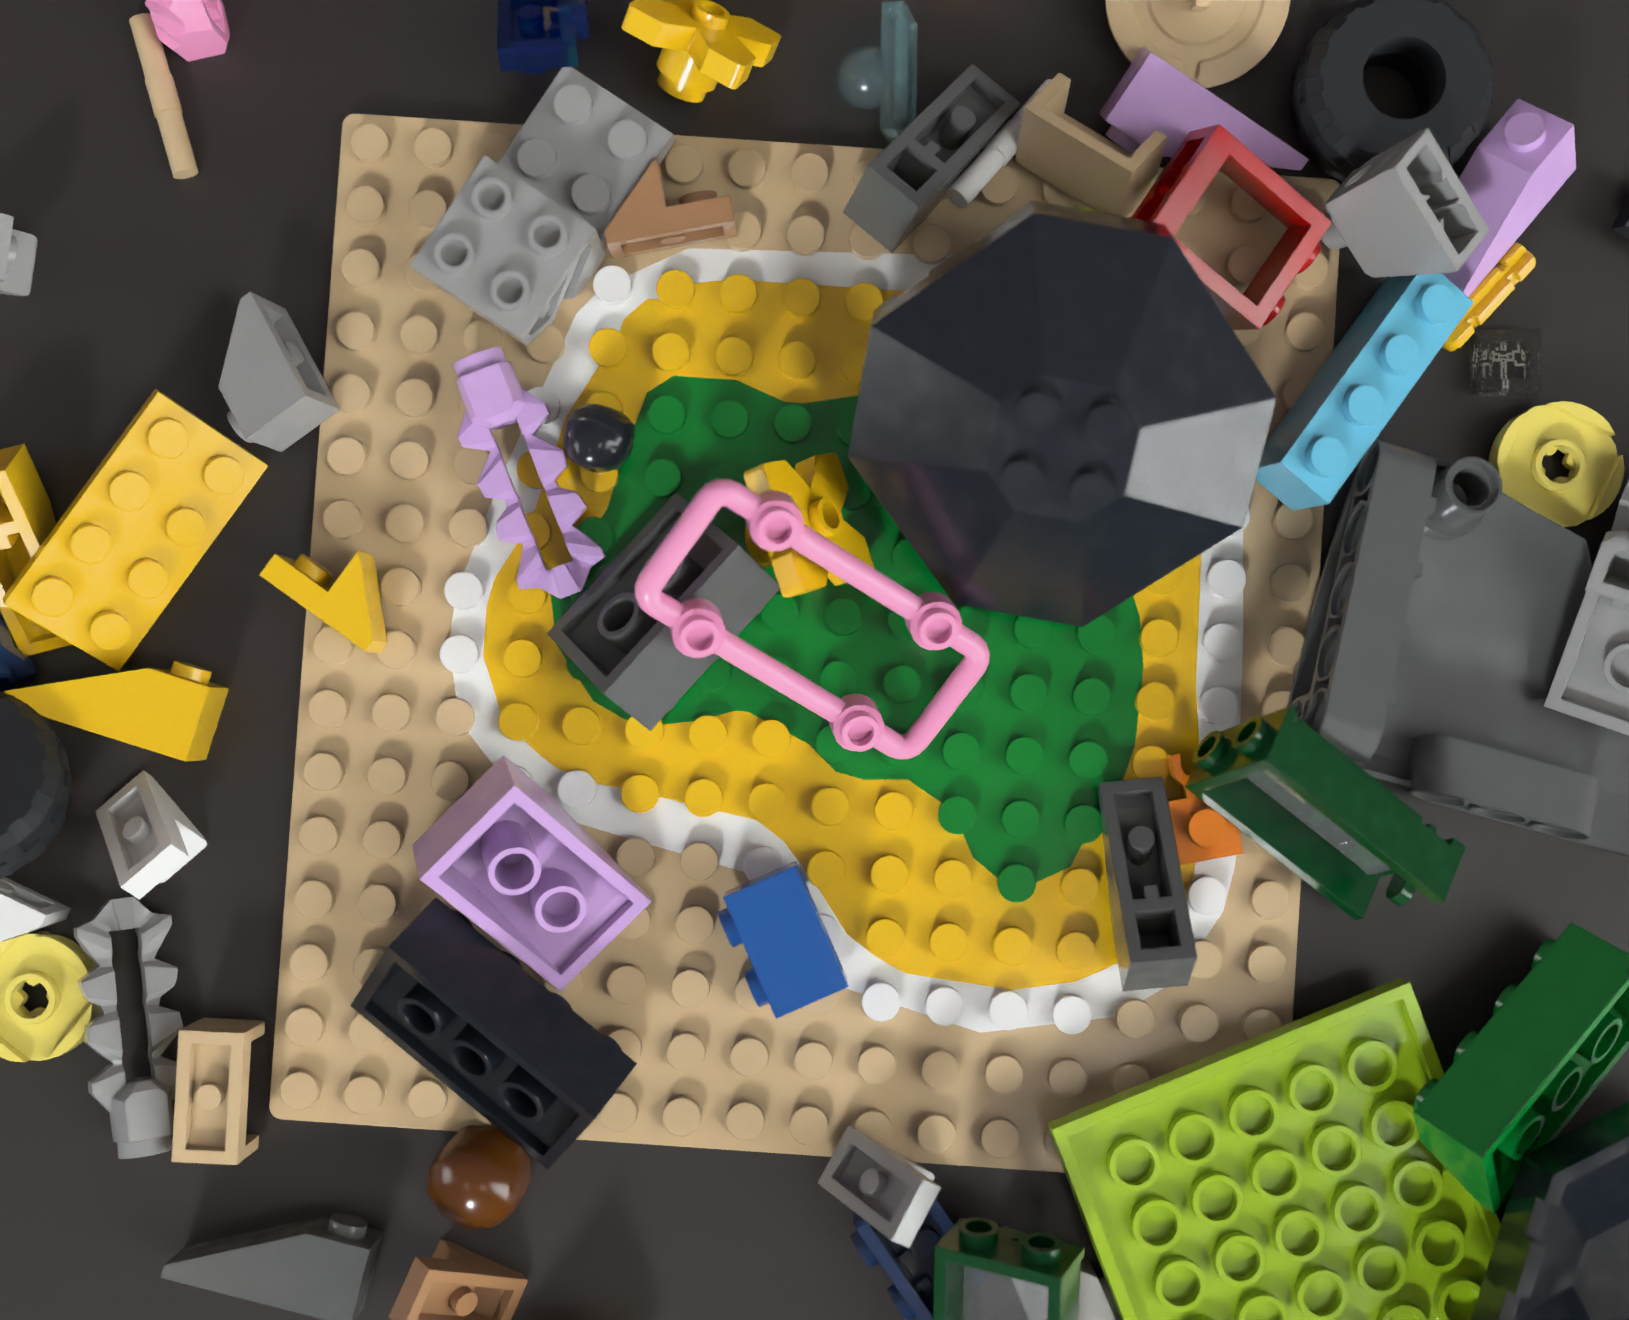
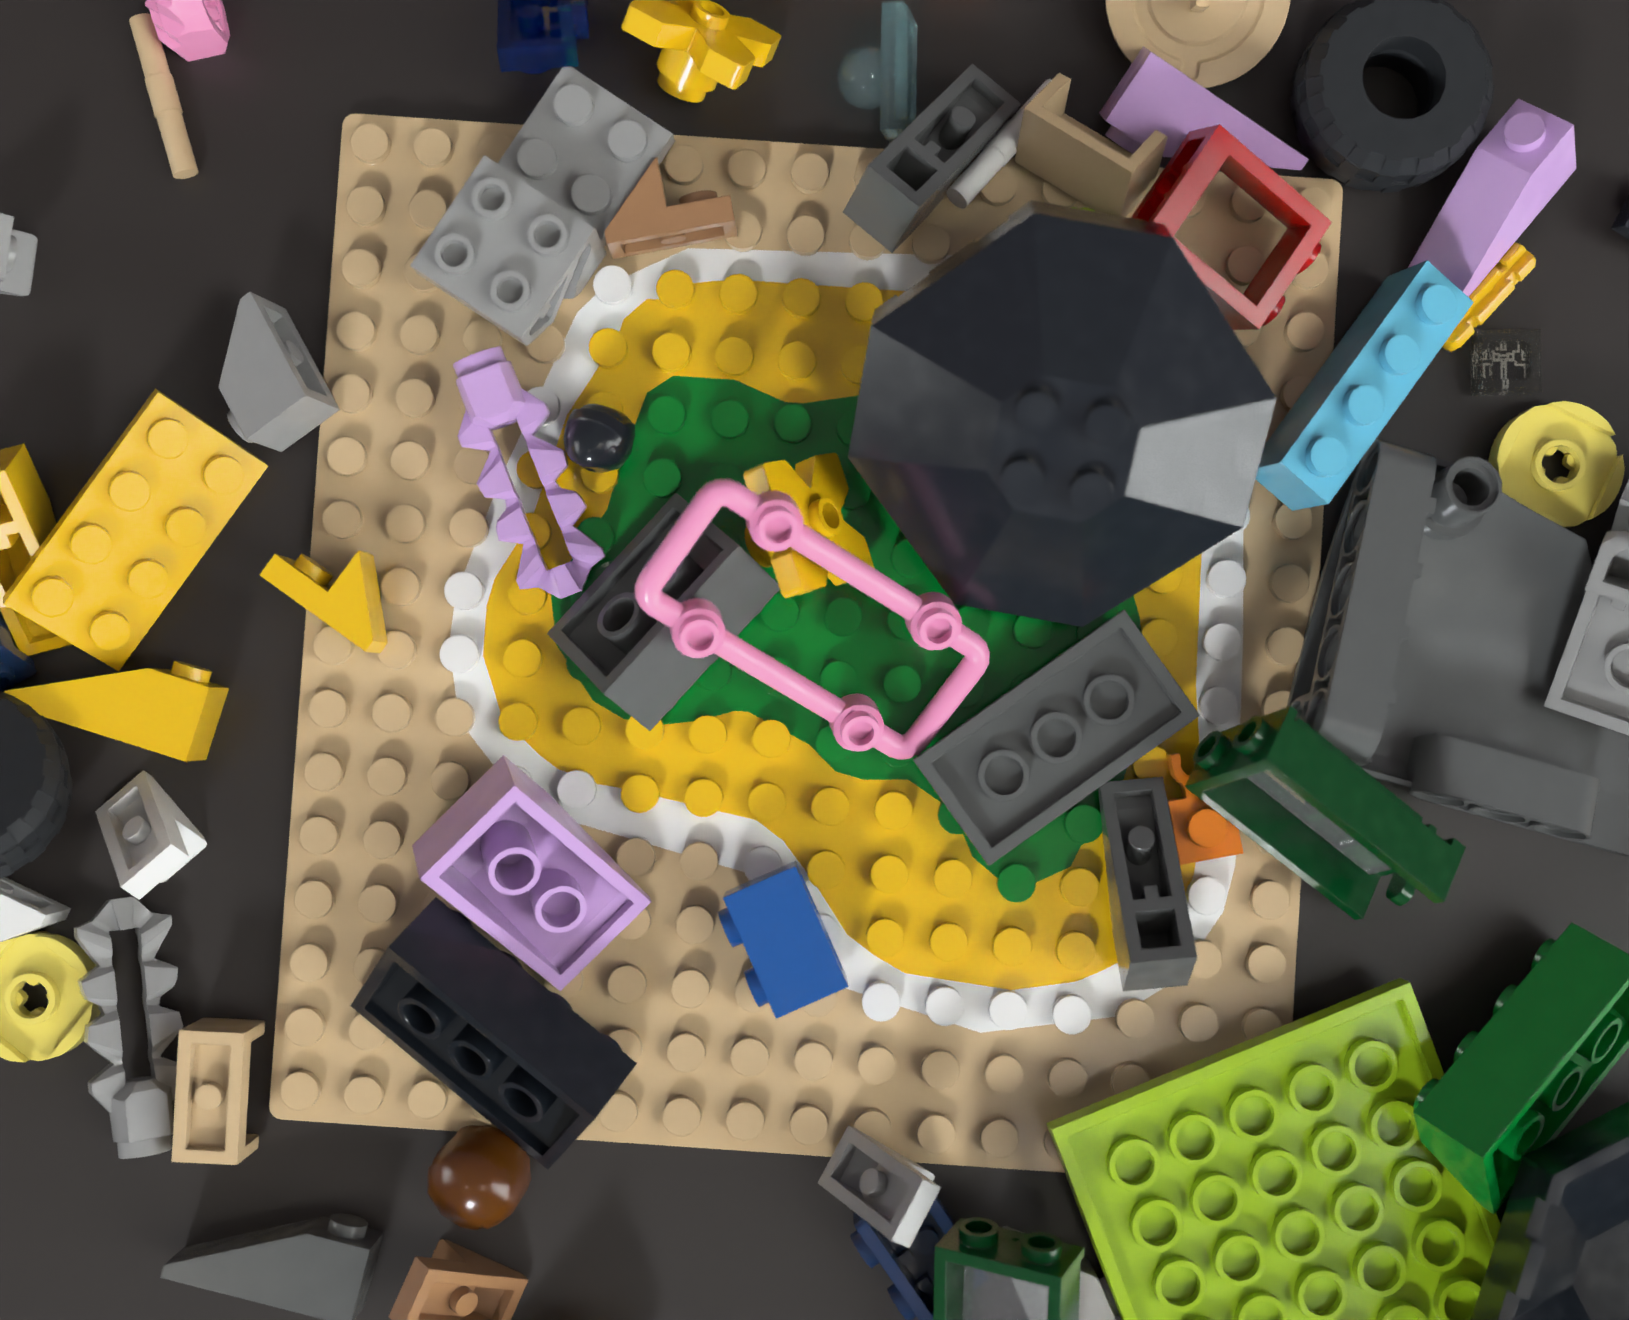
(1056, 737): none -> dark grey plate
(1405, 212): light grey torso -> none

